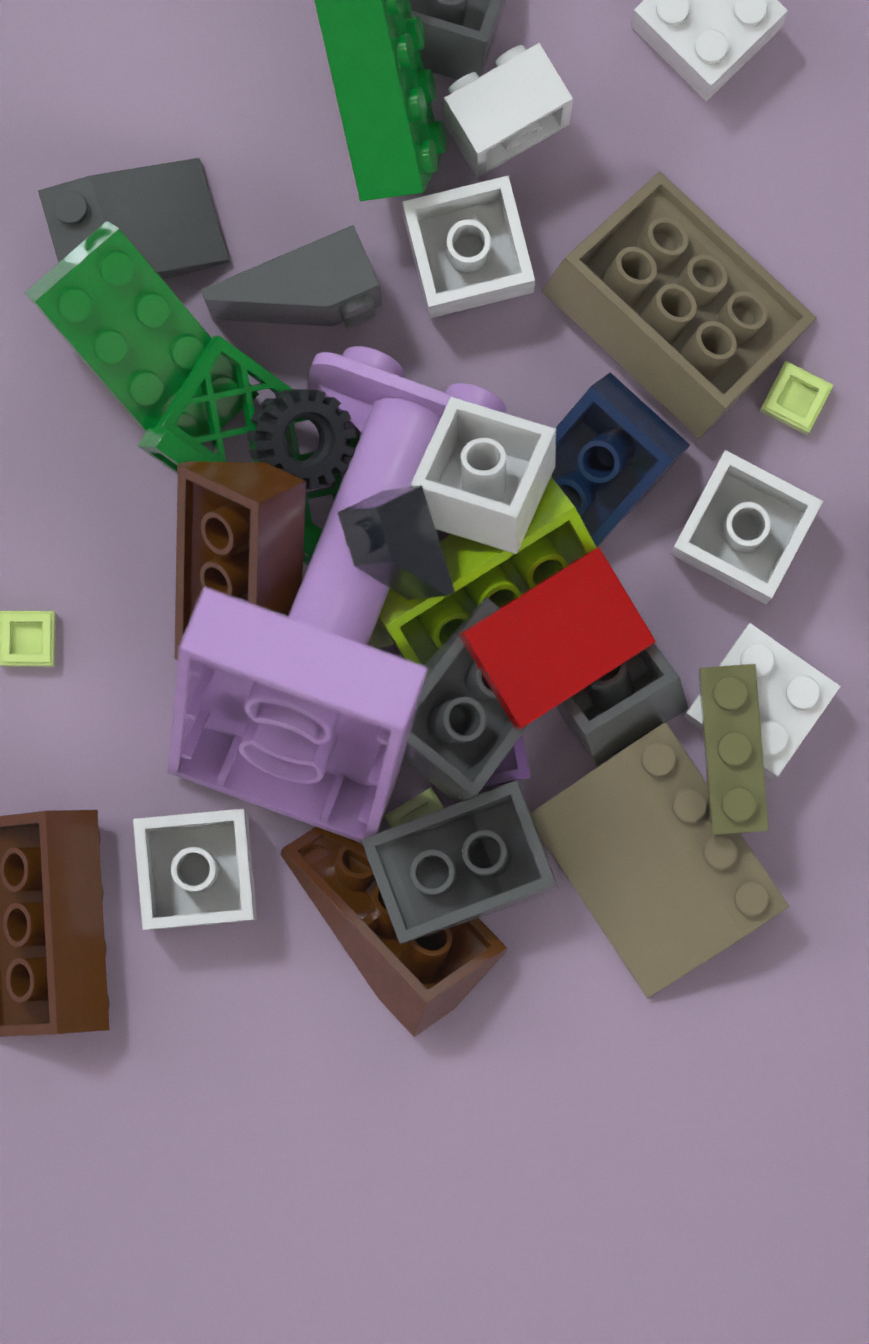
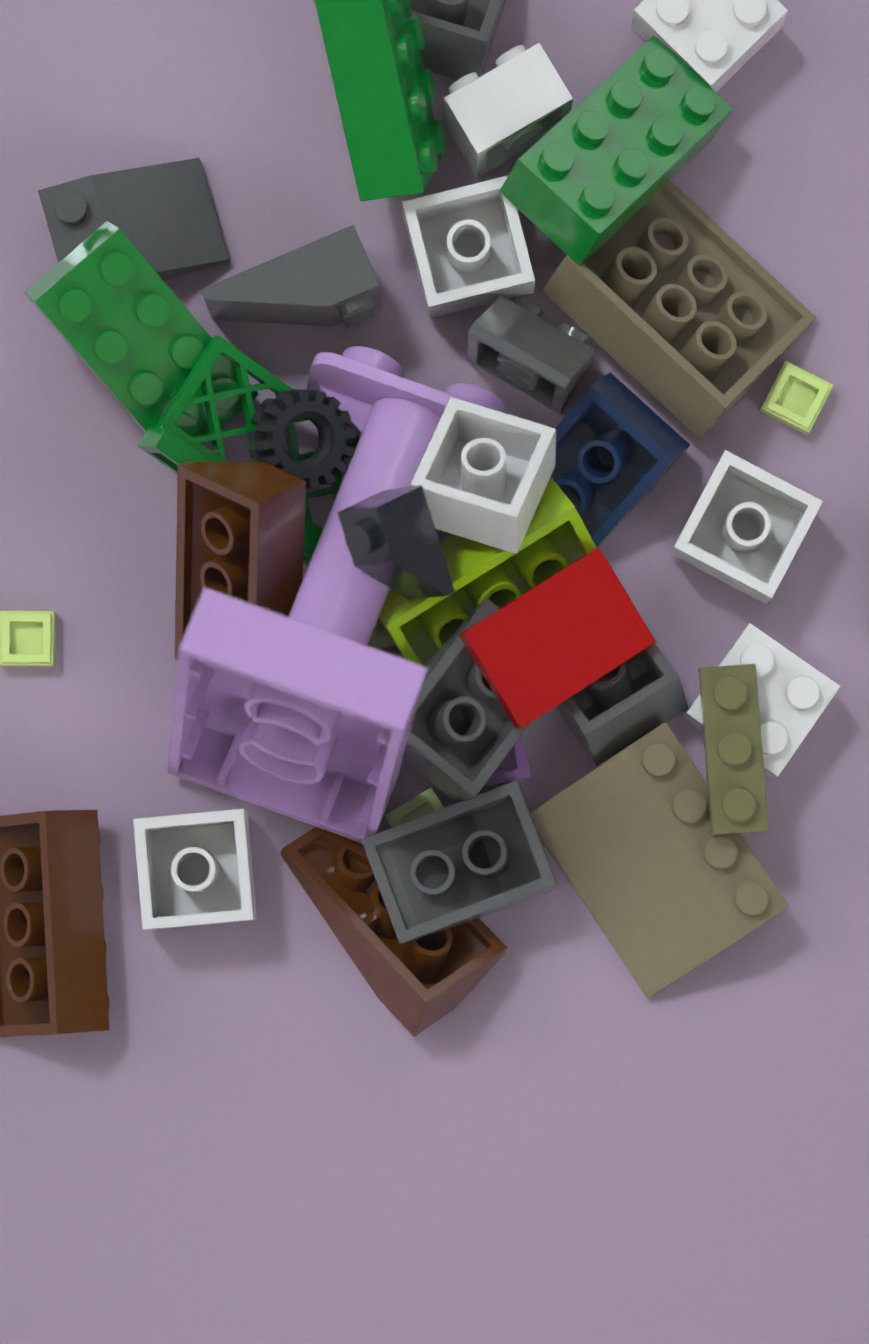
(530, 352): none -> dark grey slope
(615, 150): none -> green brick

